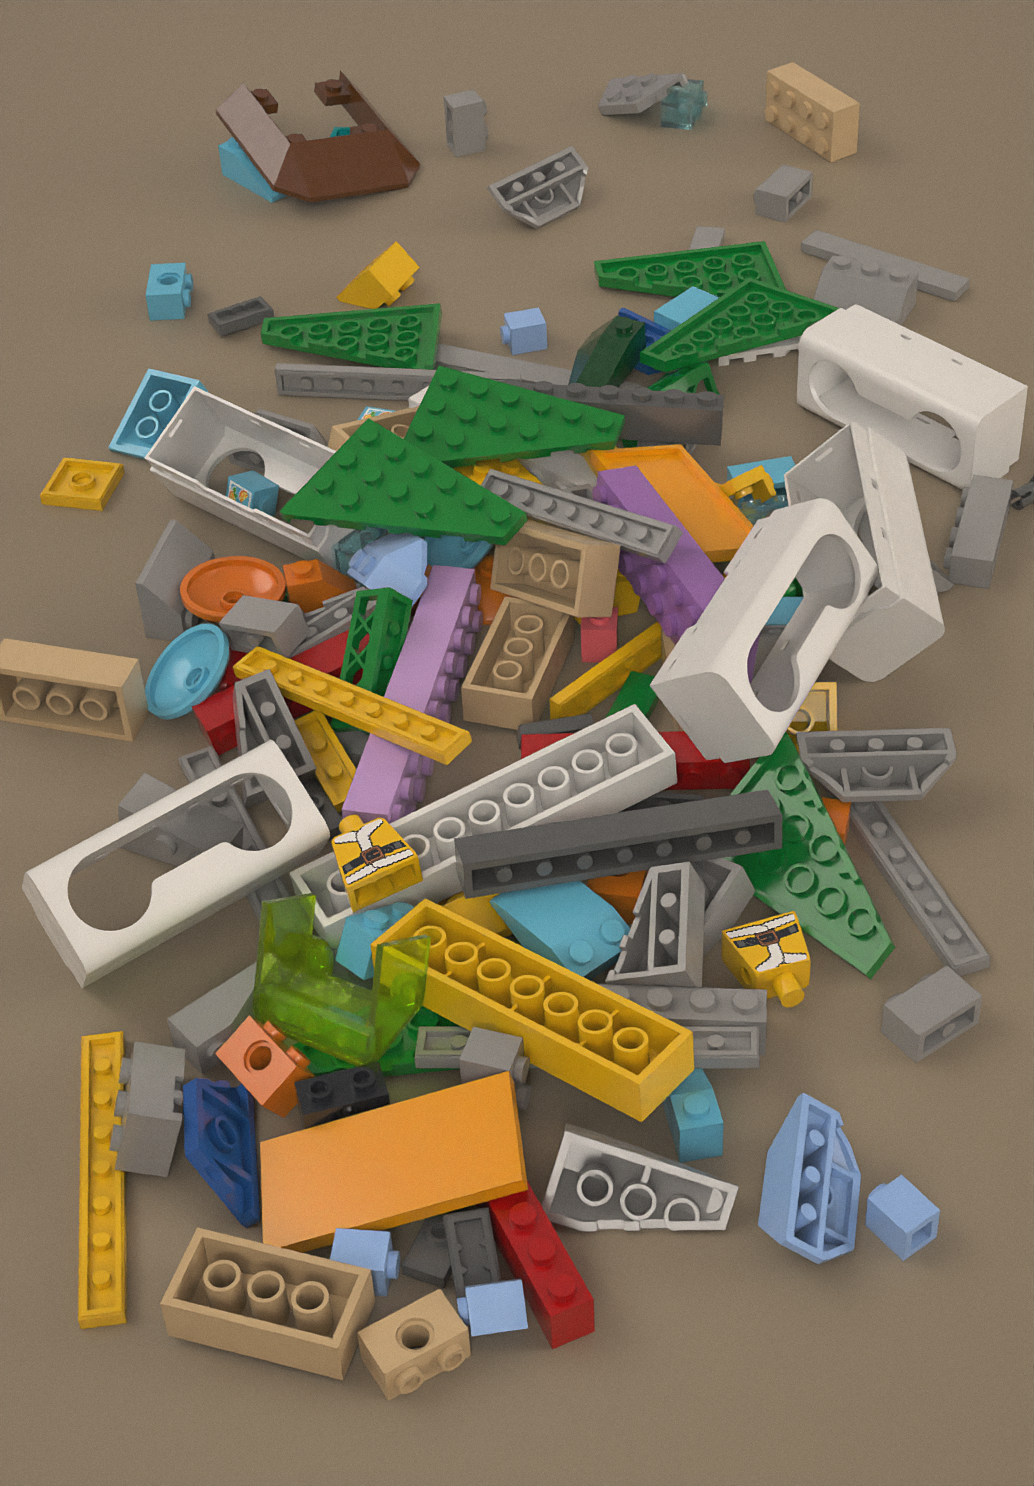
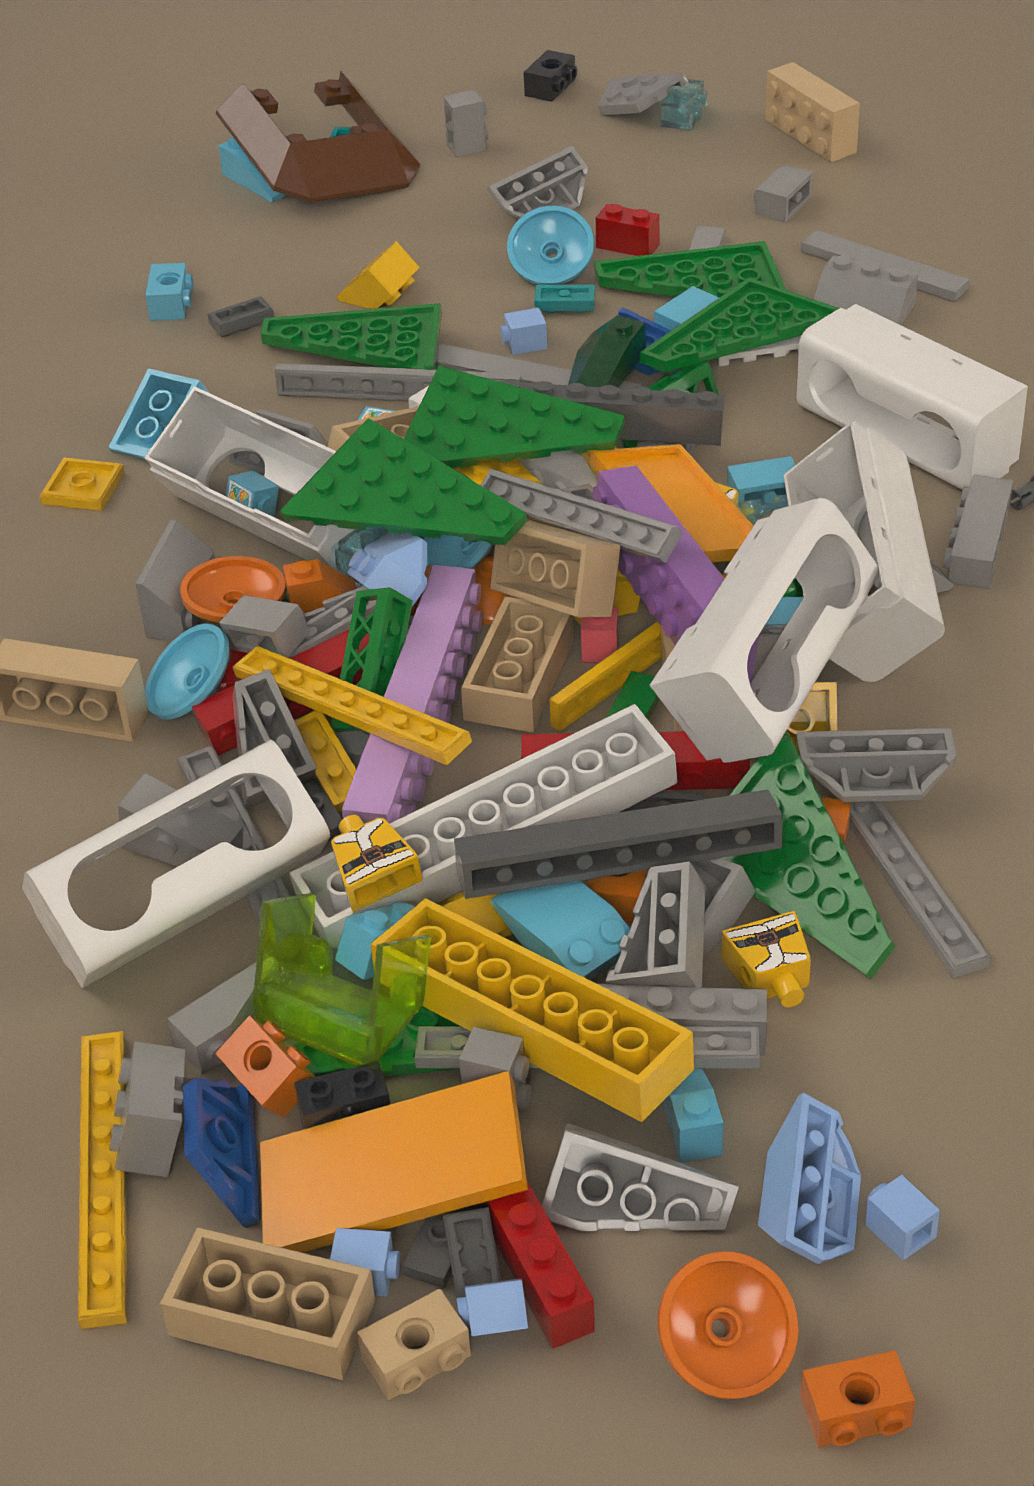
(548, 232): none -> medium azure dish
(549, 75): none -> black brick
(555, 726): dark grey plate -> none
(565, 298): none -> teal plate
(627, 230): none -> red brick
(752, 482): yellow bracket -> none
(756, 1319): none -> orange dish
(870, 1379): none -> orange brick
(931, 1013): light grey brick -> none

